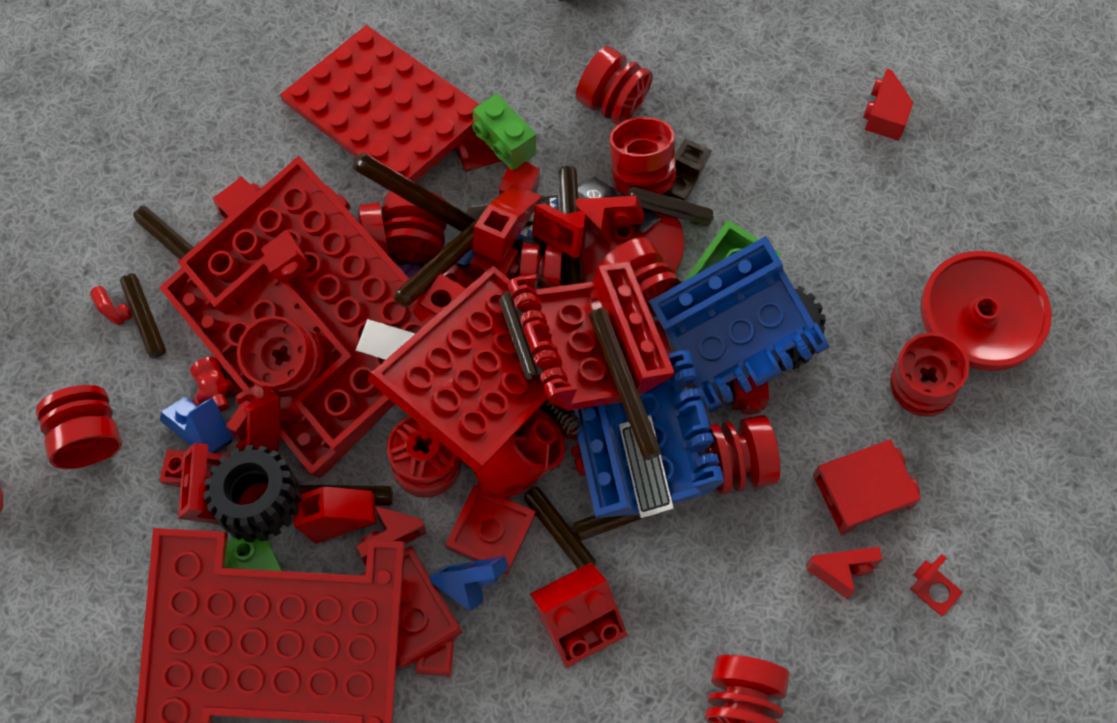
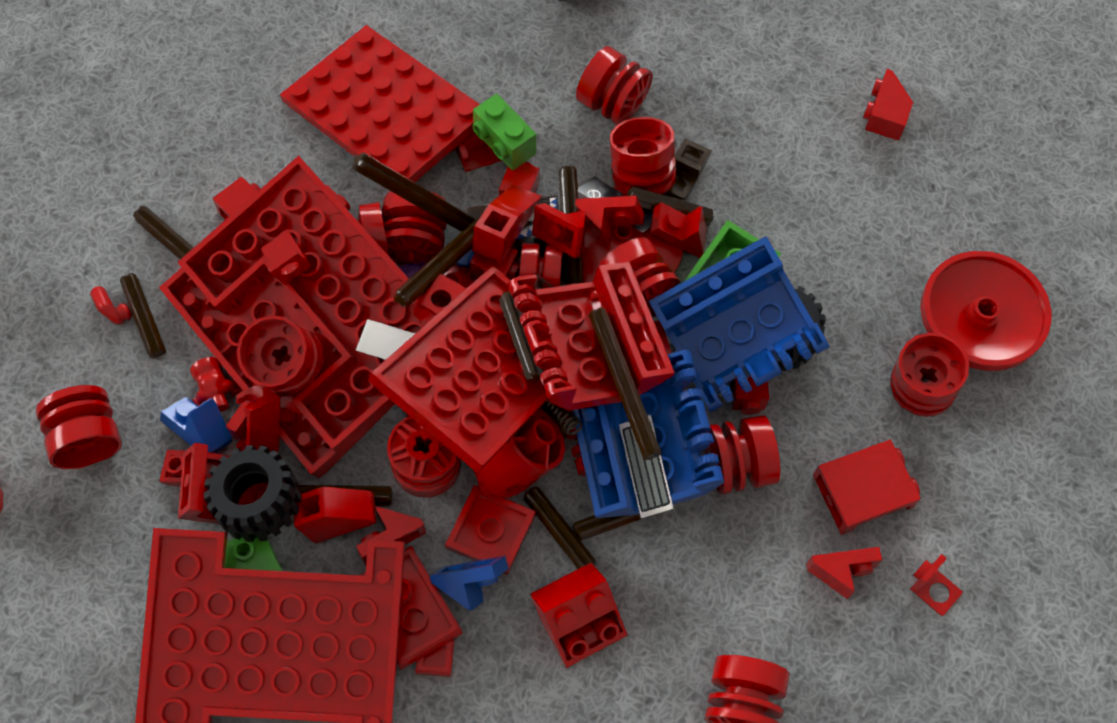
(681, 230): none -> red slope

